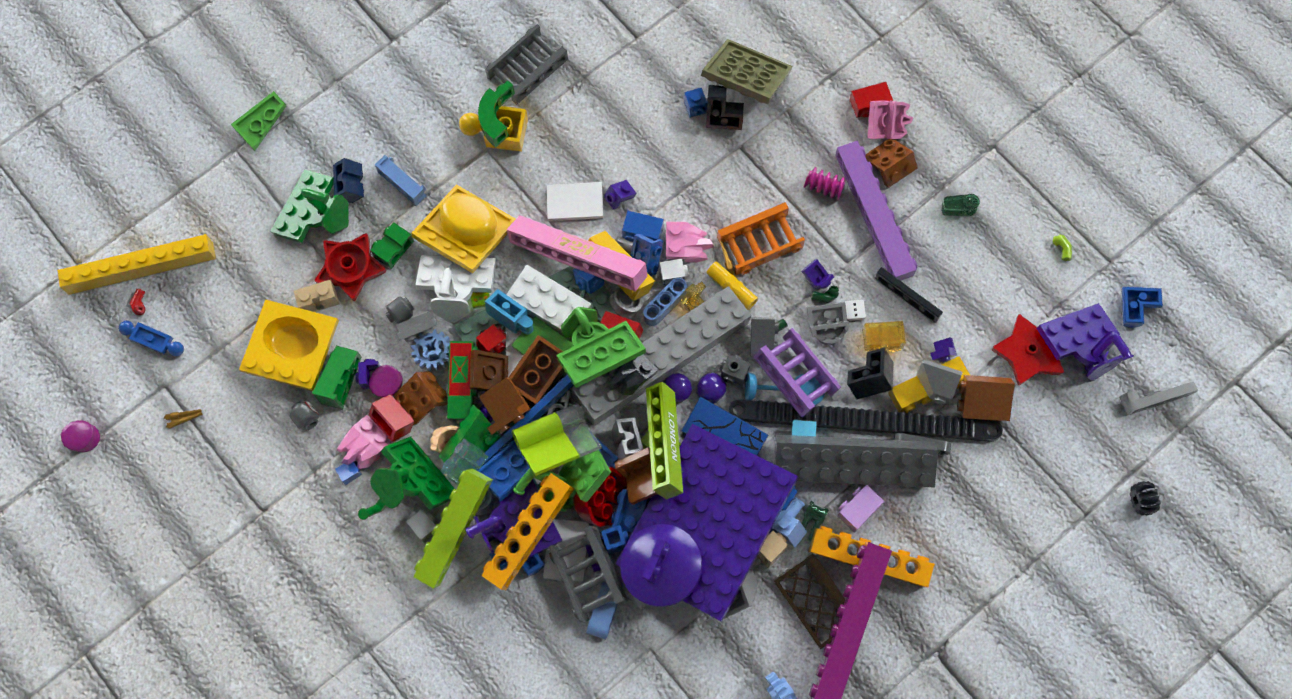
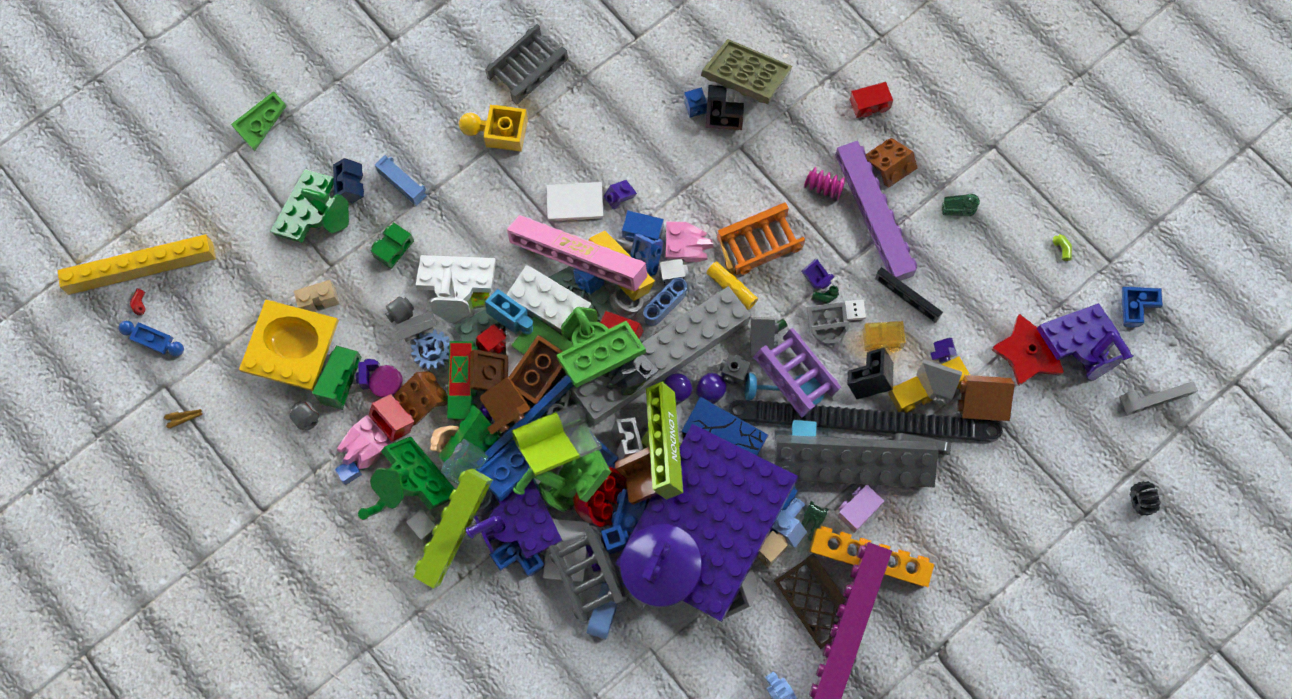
(80, 436): magenta piece -> none
(354, 253): red plate -> none
(463, 228): yellow piece -> none
(488, 107): green arch -> none
(539, 526): light orange brick -> none
(692, 298): clear yellow bracket -> none
(888, 119): bright pink plate -> none

